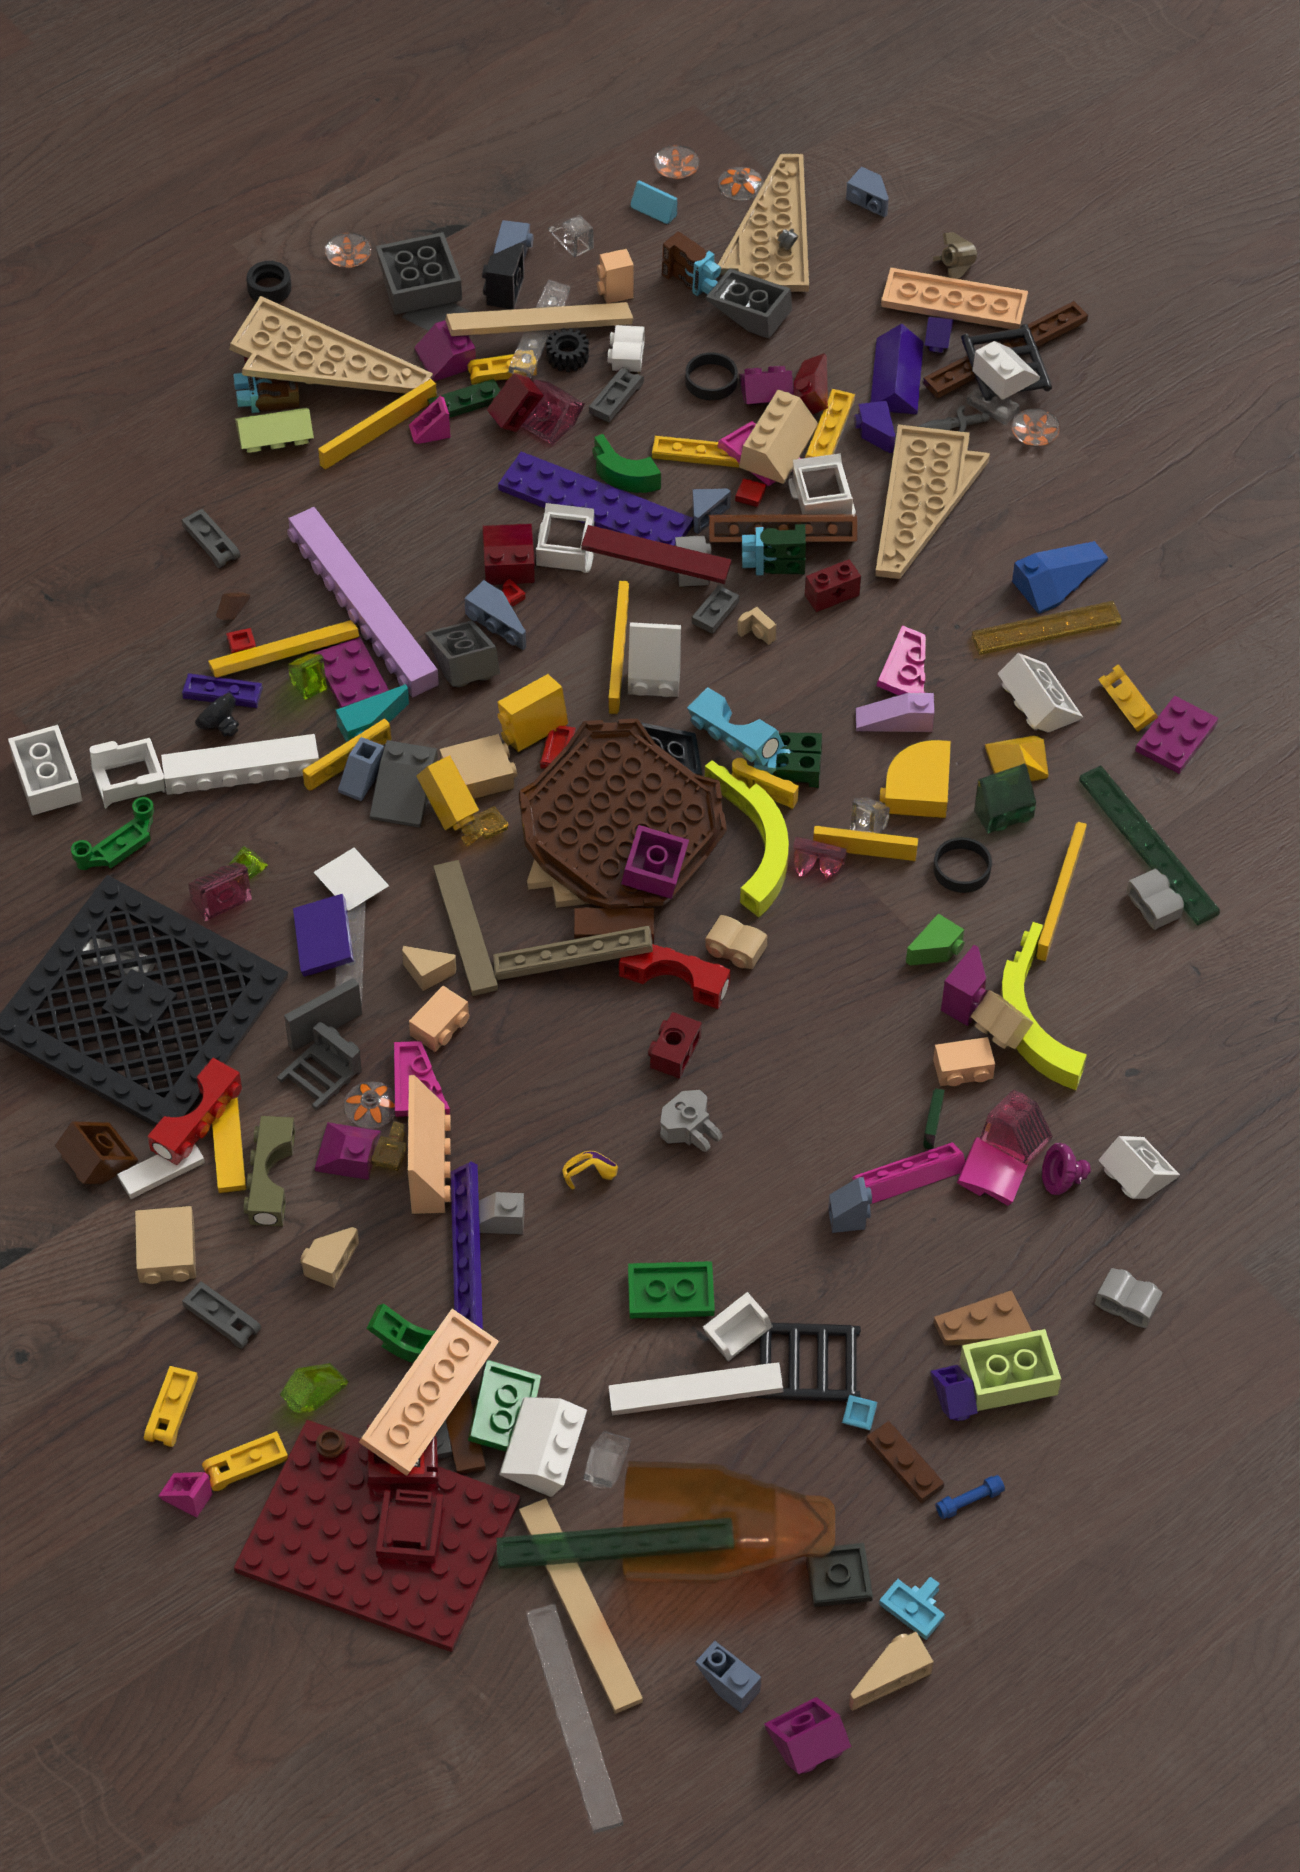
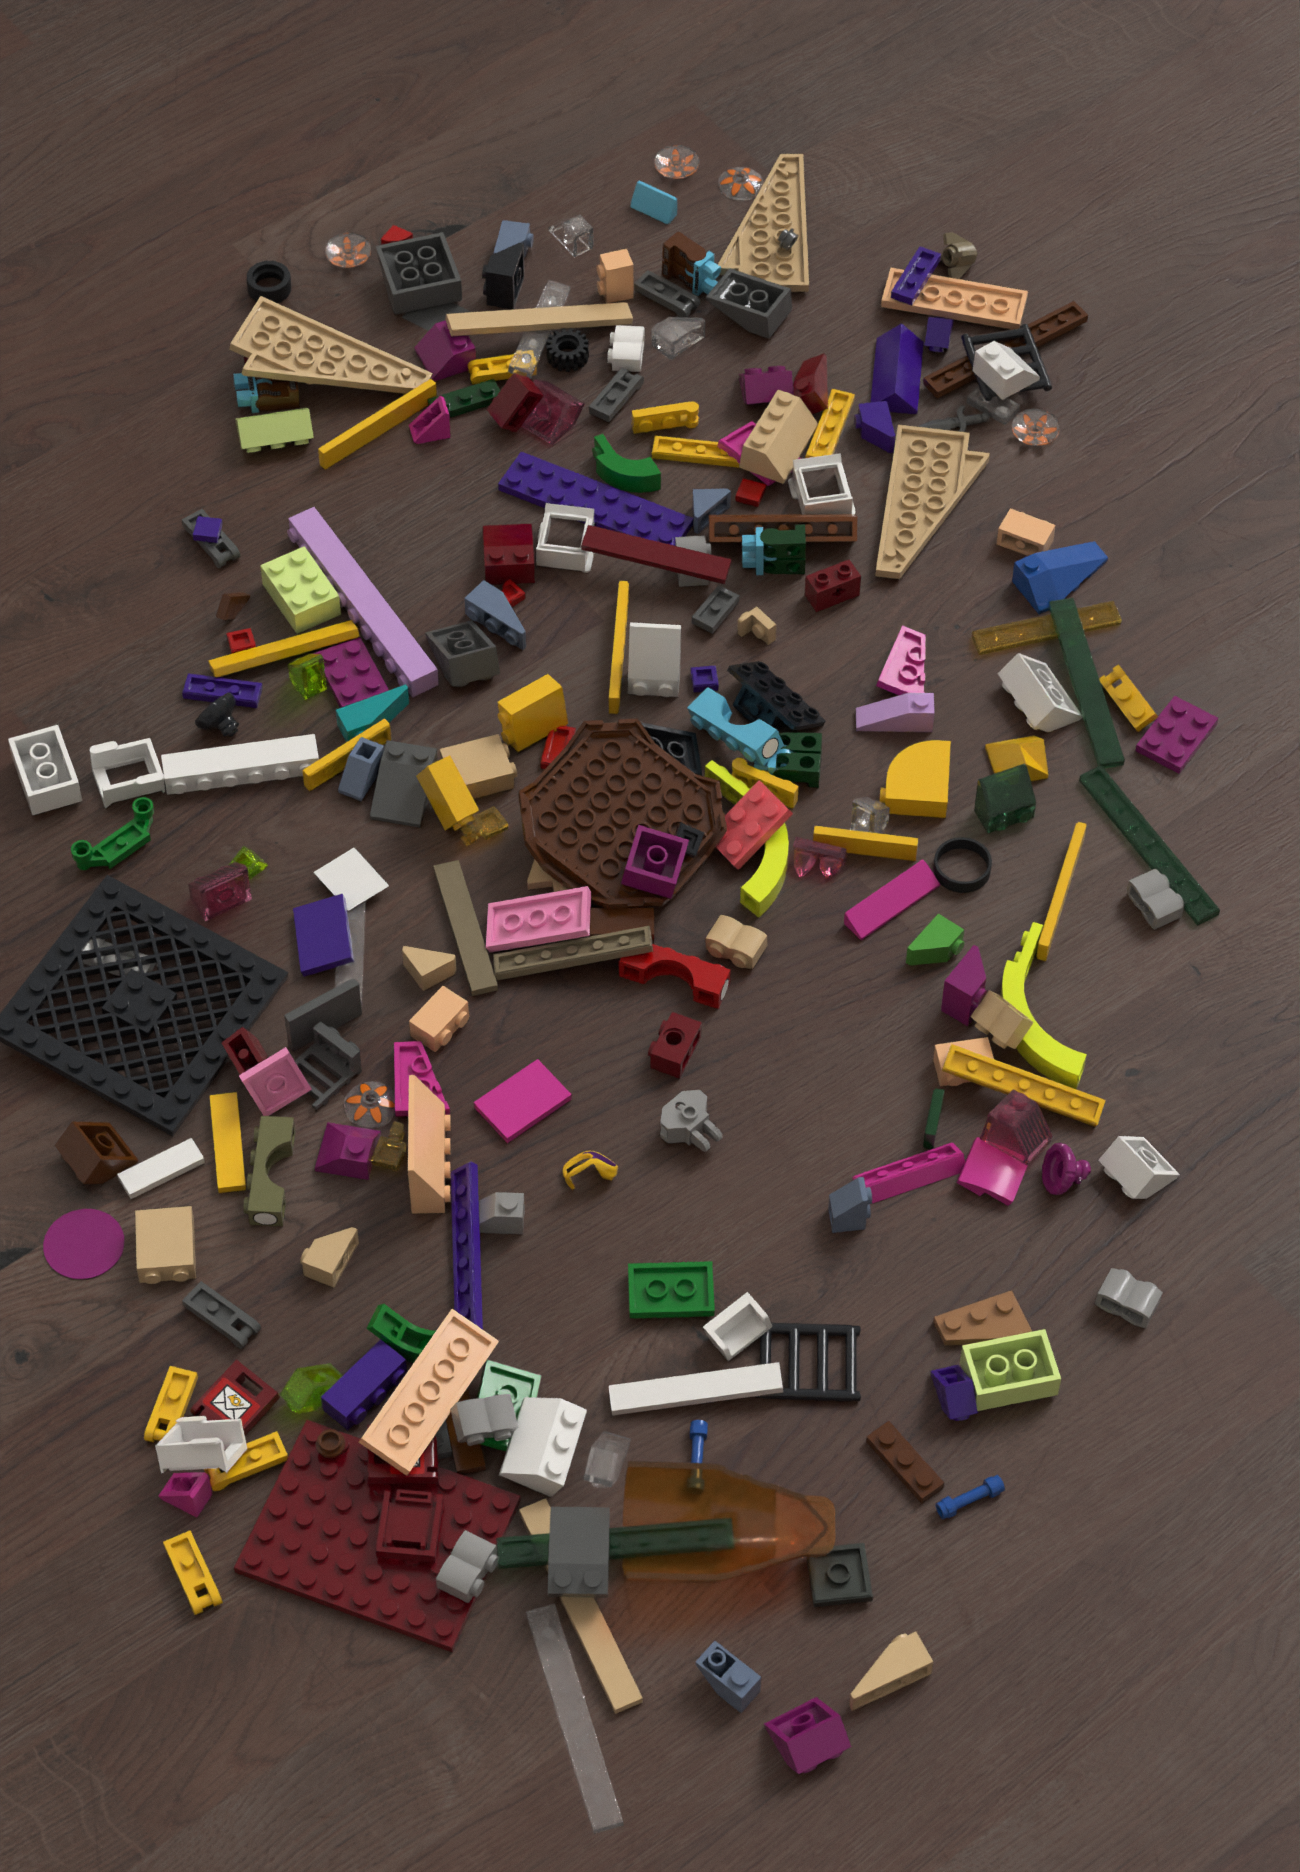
(83, 1243): none -> magenta sticker
(176, 1136): red arch -> none
(192, 1571): none -> yellow plate
(201, 1444): none -> white piece
(207, 529): none -> dark purple tile
(230, 1400): none -> container
(244, 1050): none -> dark red brick
(275, 1082): none -> bright pink plate
(300, 590): none -> yellowish green brick
(364, 1385): none -> dark purple brick
(396, 234): none -> red tile
(467, 1566): none -> light grey brick
(484, 1419): none -> light grey brick
(522, 1101): none -> dark pink tile
(538, 919): none -> bright pink plate
(579, 1552): none -> dark grey slope
(665, 417): none -> yellow plate
(666, 294): none -> dark grey plate
(677, 335): none -> clear slope
(693, 835): none -> black tile
(698, 1435): none -> blue bar
(704, 677): none -> dark purple tile
(711, 394): black tyre -> none
(752, 824): none -> coral plate
(770, 699): none -> black bracket
(859, 1412): medium azure tile -> none
(868, 191): sand blue slope -> none
(891, 900): none -> dark pink slope
(914, 1606): medium azure hinge -> none
(915, 275): none -> dark purple plate
(1005, 1078): none -> yellow tile
(1025, 533): none -> light nougat brick
(1086, 683): none -> clear green tile

